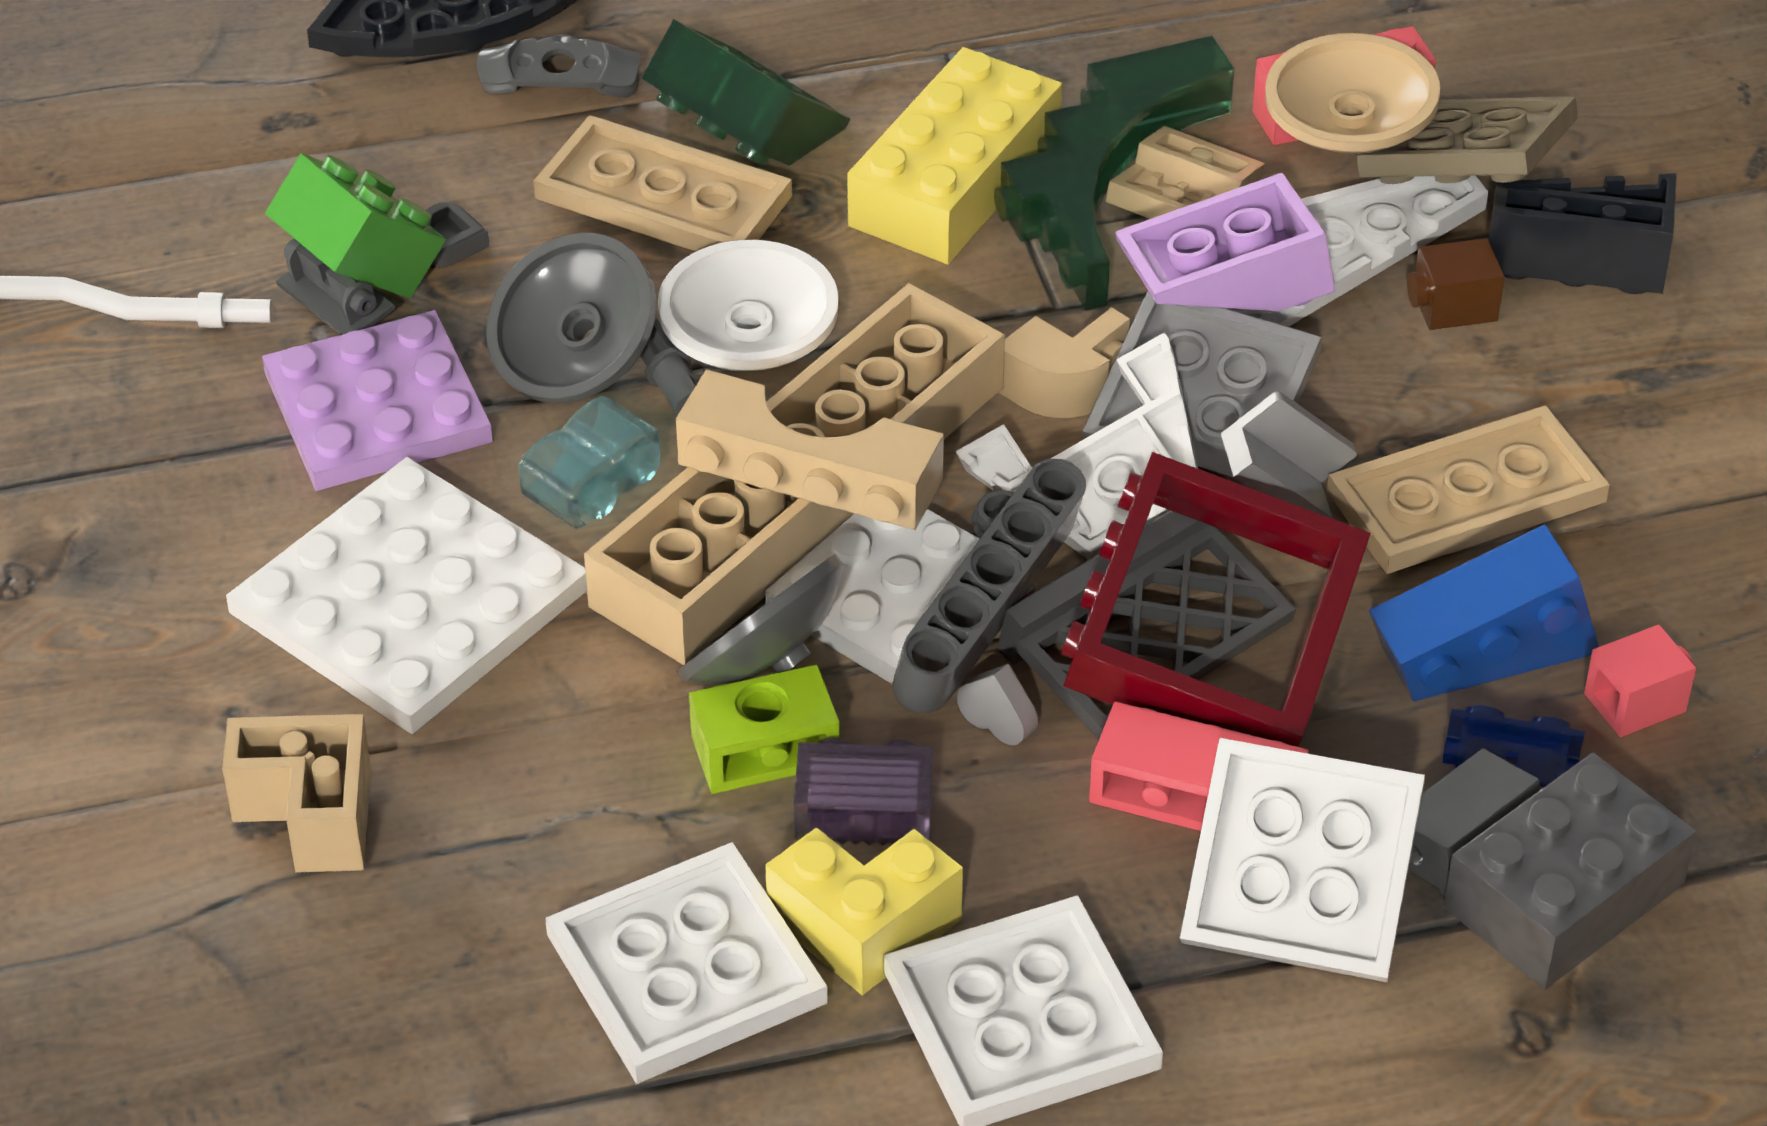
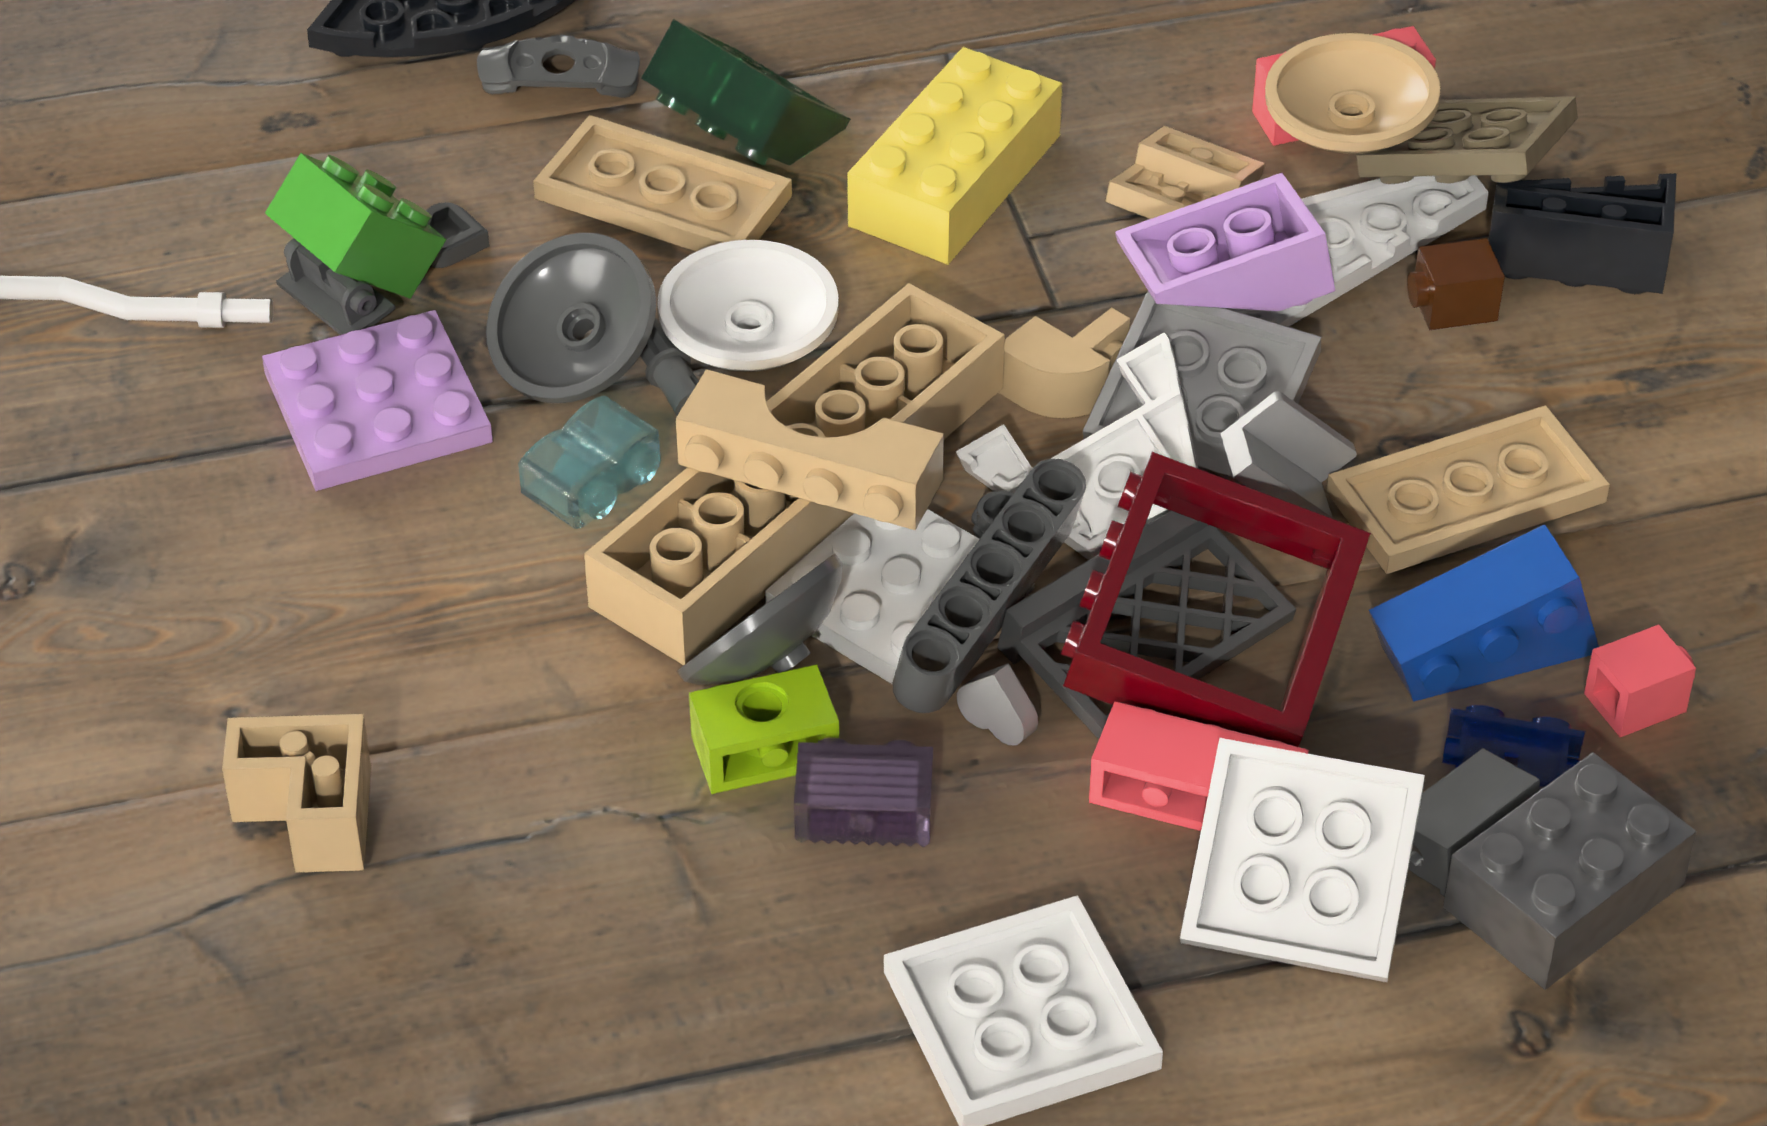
(408, 594): white plate -> none
(685, 962): white plate -> none
(860, 912): light yellow brick -> none
(1093, 142): clear green arch -> none

